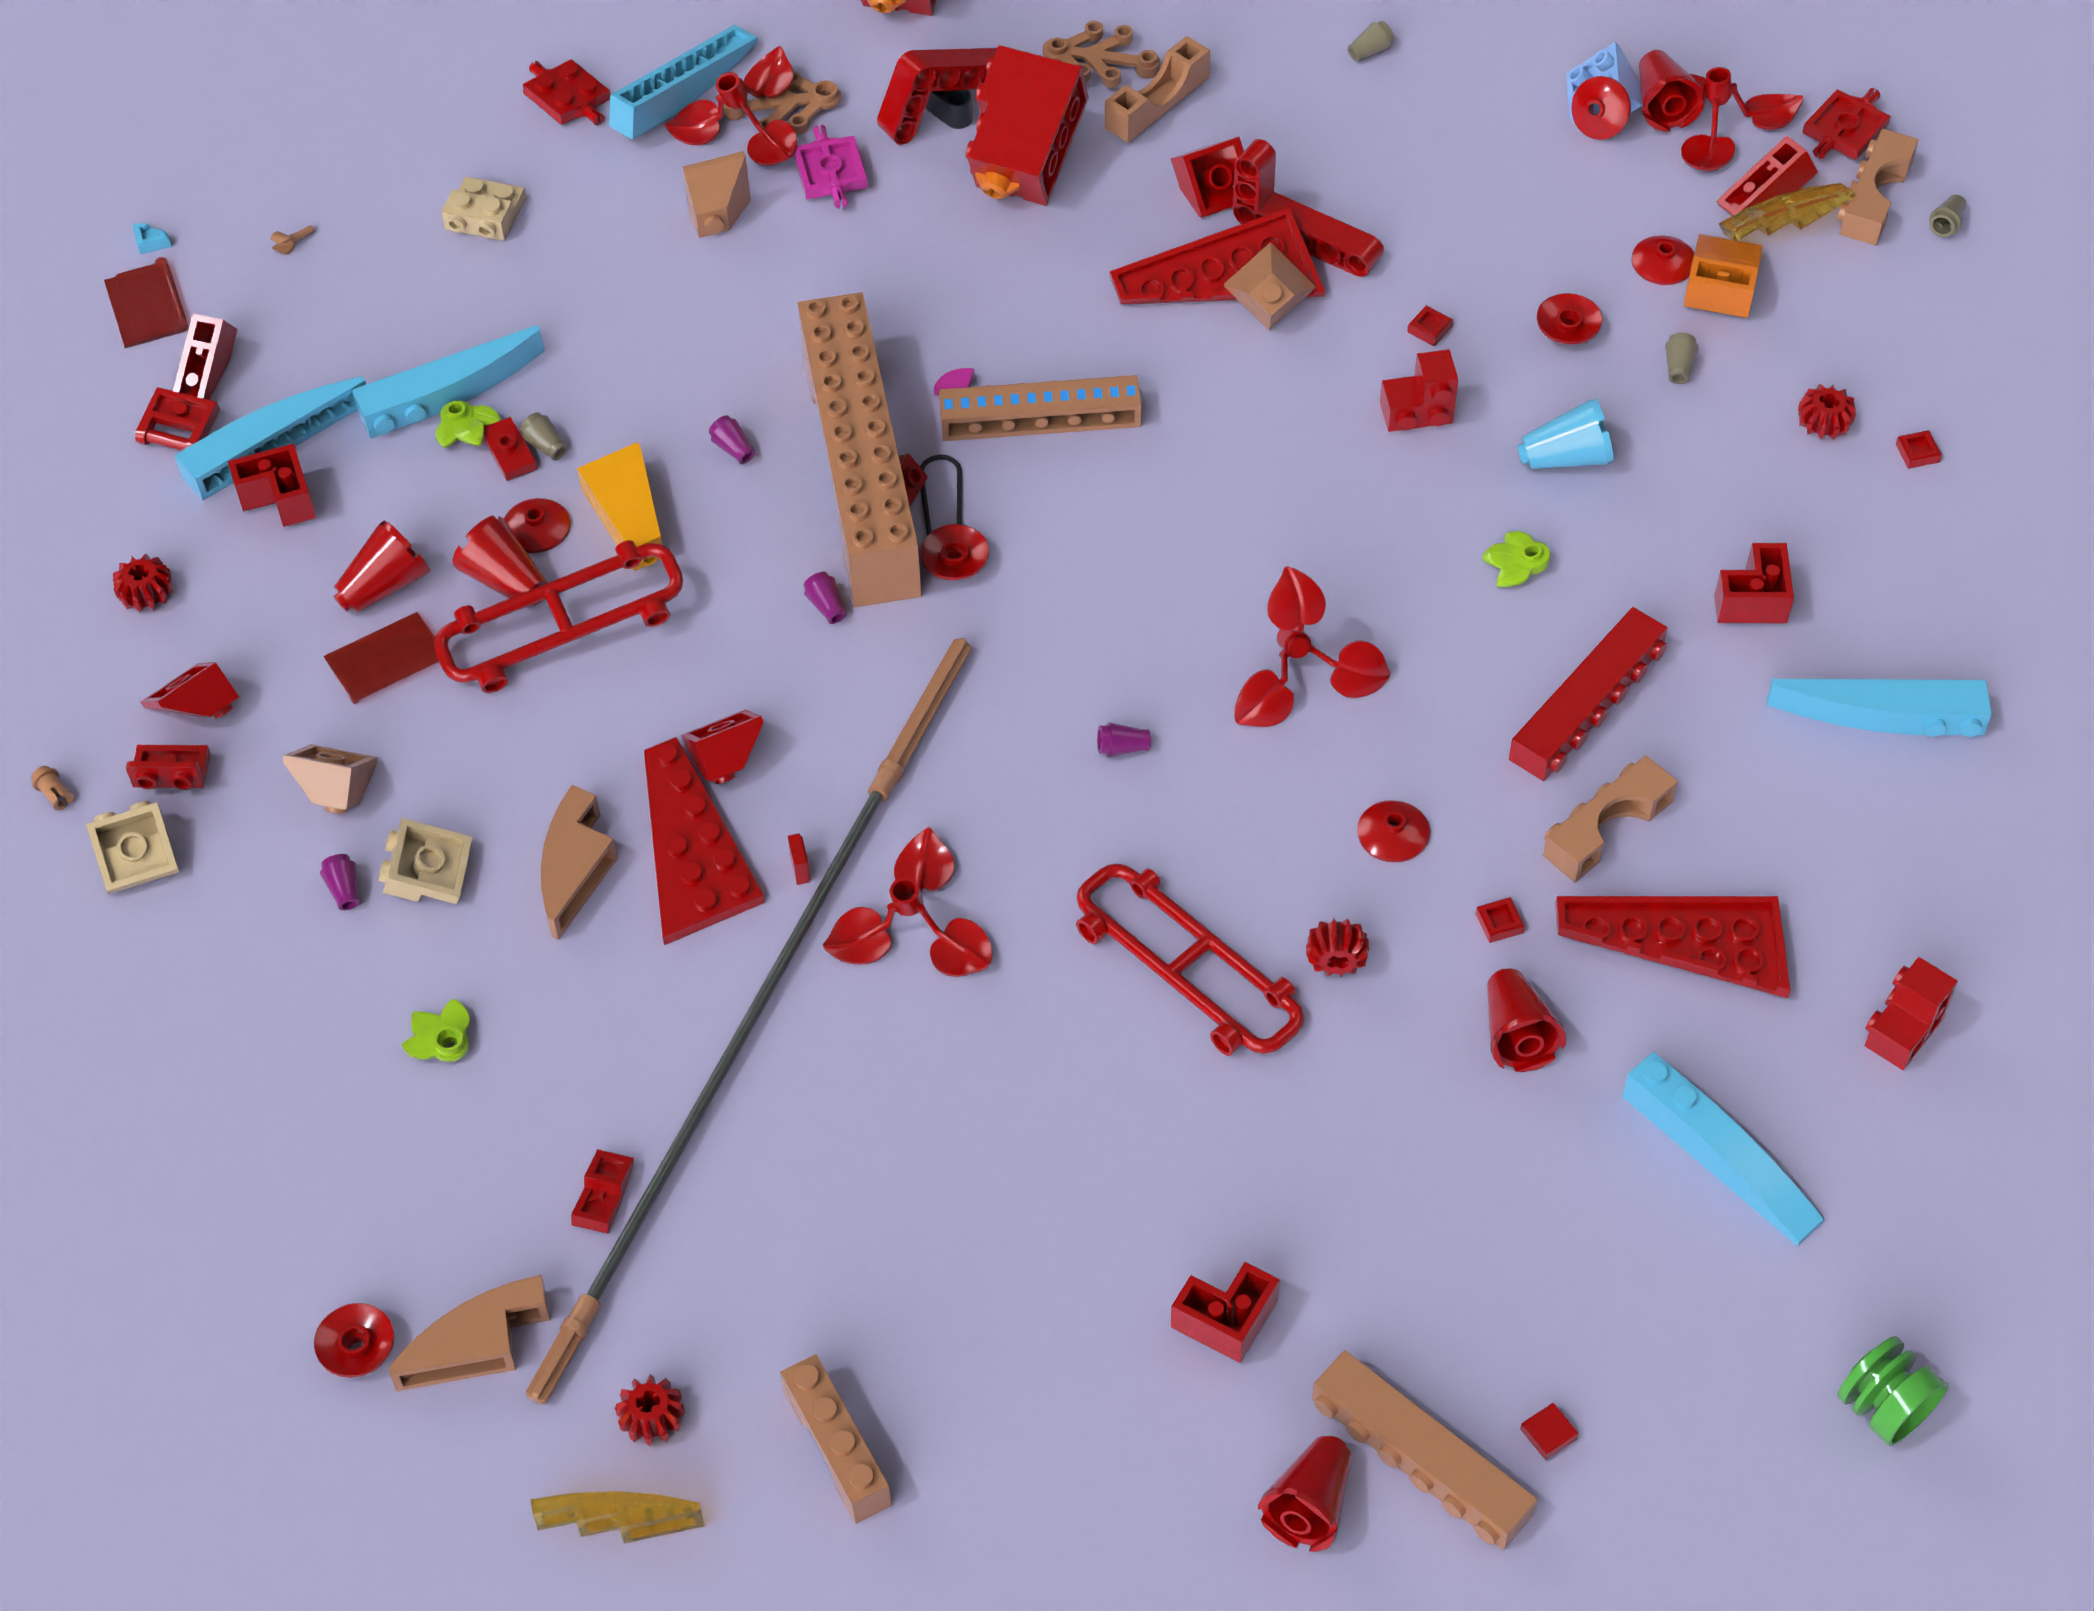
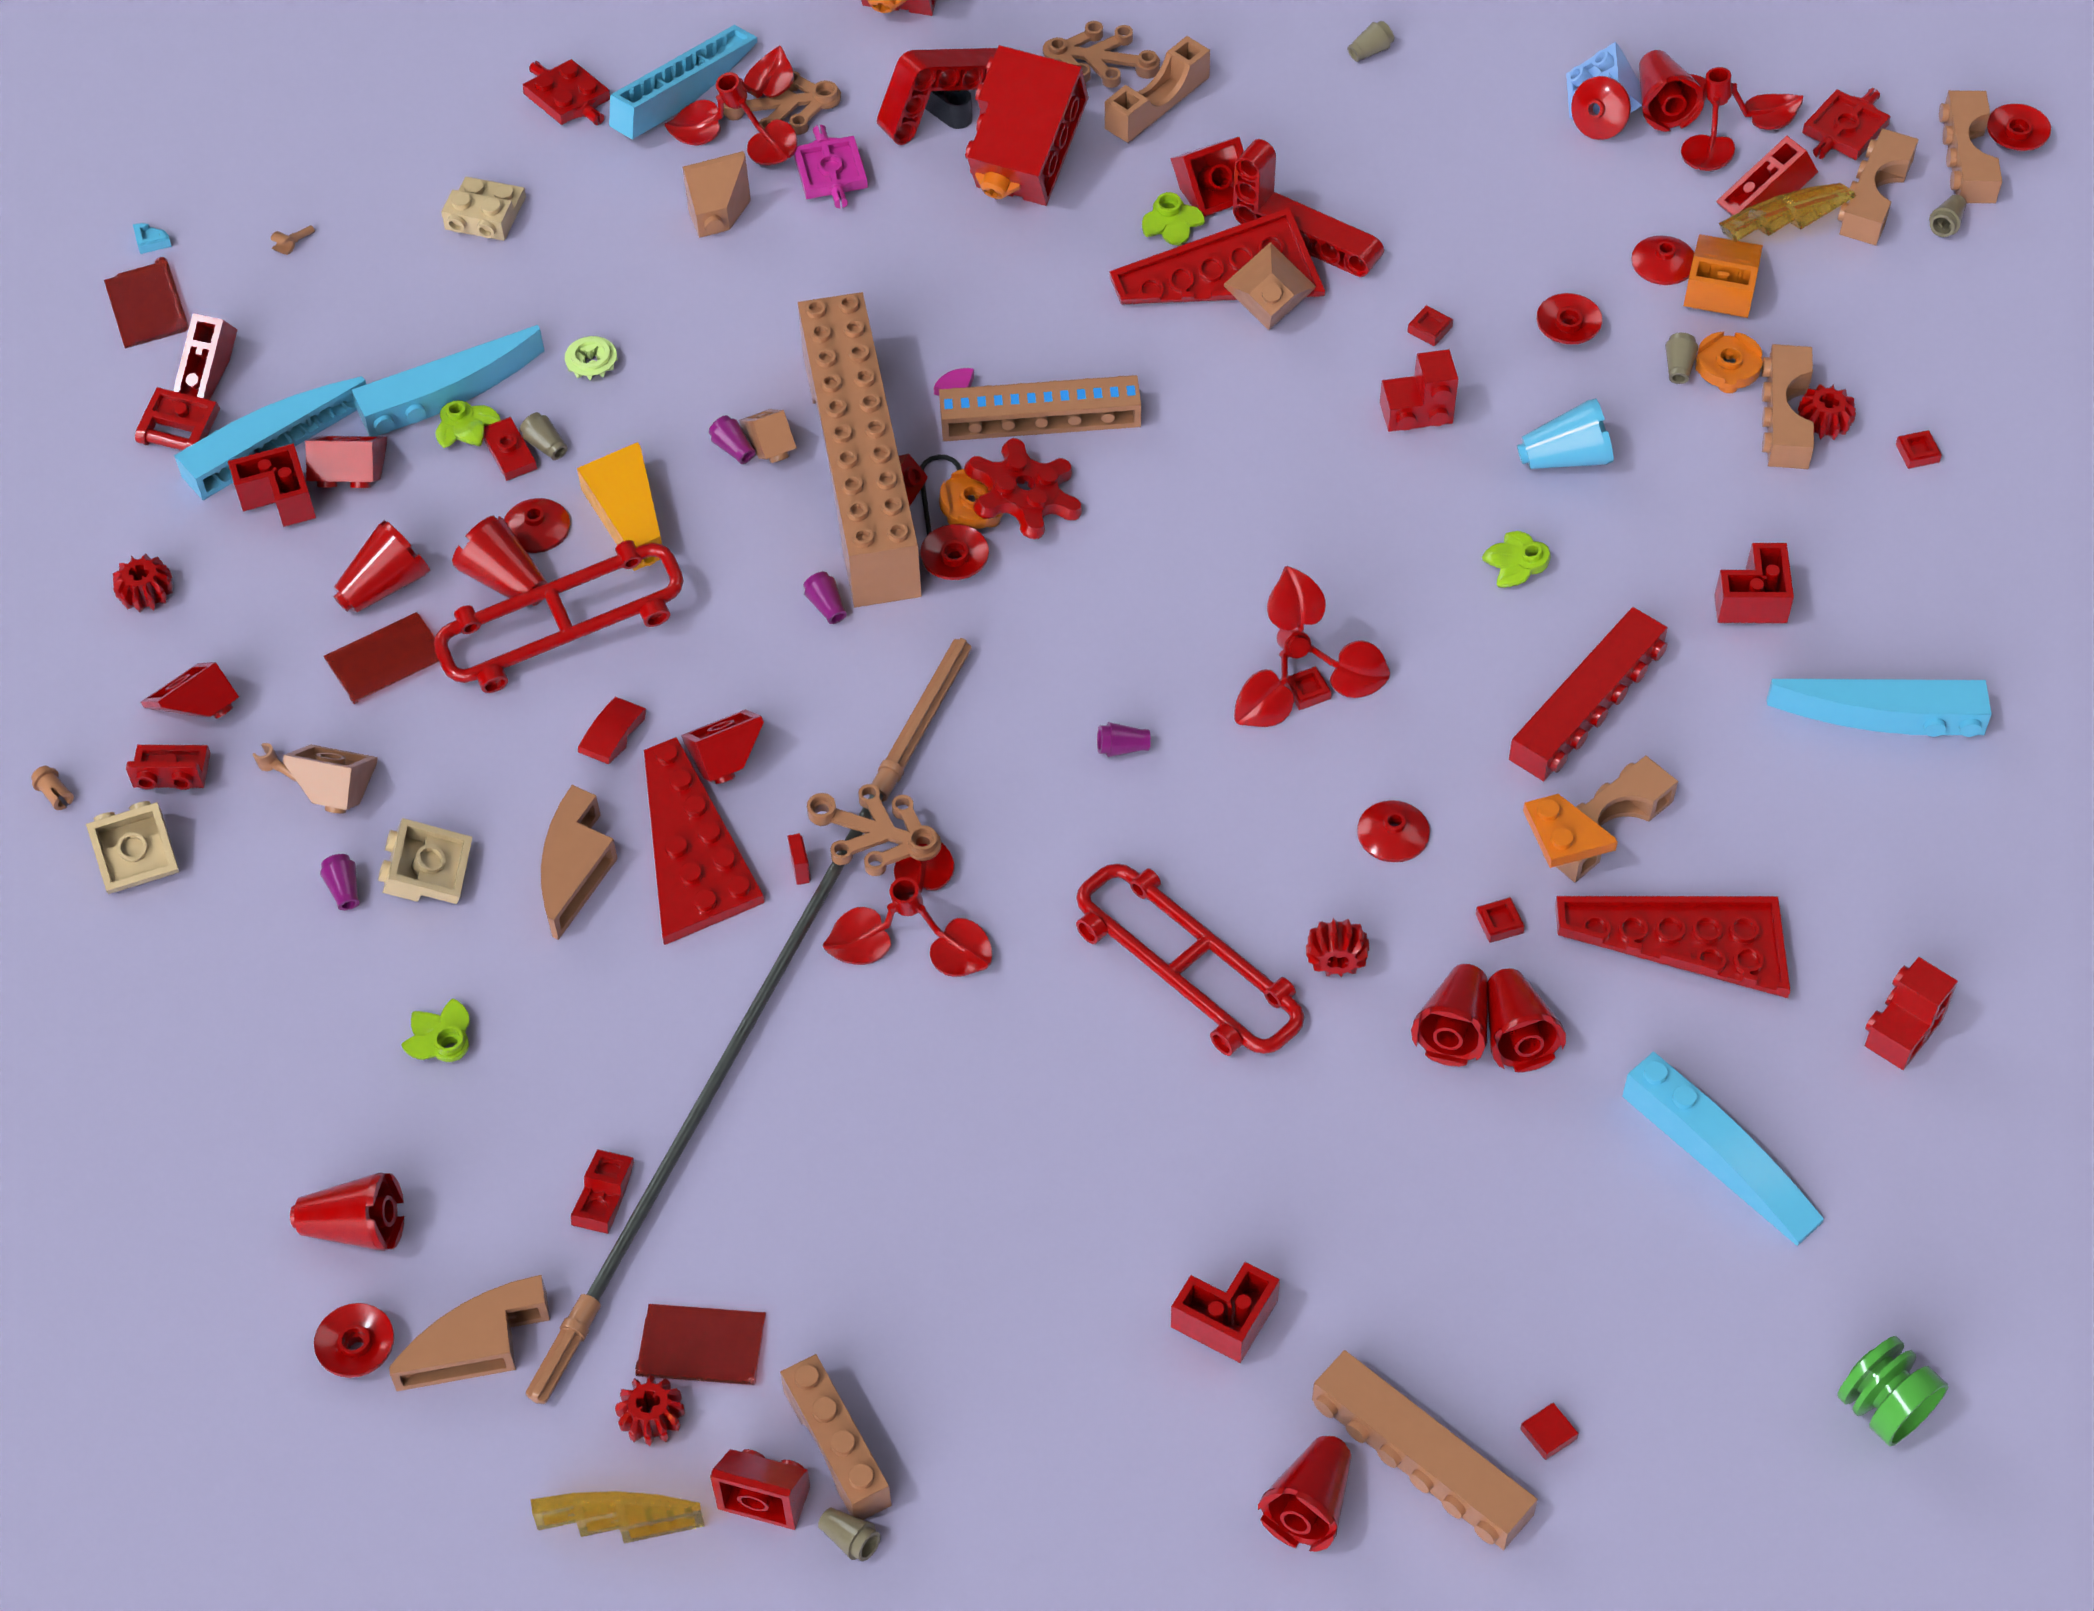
(270, 761): none -> nougat hand
(345, 460): none -> slope
(353, 1213): none -> red cone
(588, 348): none -> yellowish green gear
(610, 730): none -> red slope
(701, 1344): none -> clear red piece
(760, 1487): none -> red slope
(769, 434): none -> nougat slope
(851, 1534): none -> dark tan cone
(877, 830): none -> nougat plant
(955, 502): none -> orange plate
(1025, 505): none -> red plate
(1171, 219): none -> lime plate
(1308, 688): none -> red tile
(1454, 1018): none -> red cone
(1565, 831): none -> orange wing
(1726, 375): none -> orange plate
(1788, 435): none -> nougat arch
(1973, 172): none -> nougat arch
(2019, 127): none -> red dish

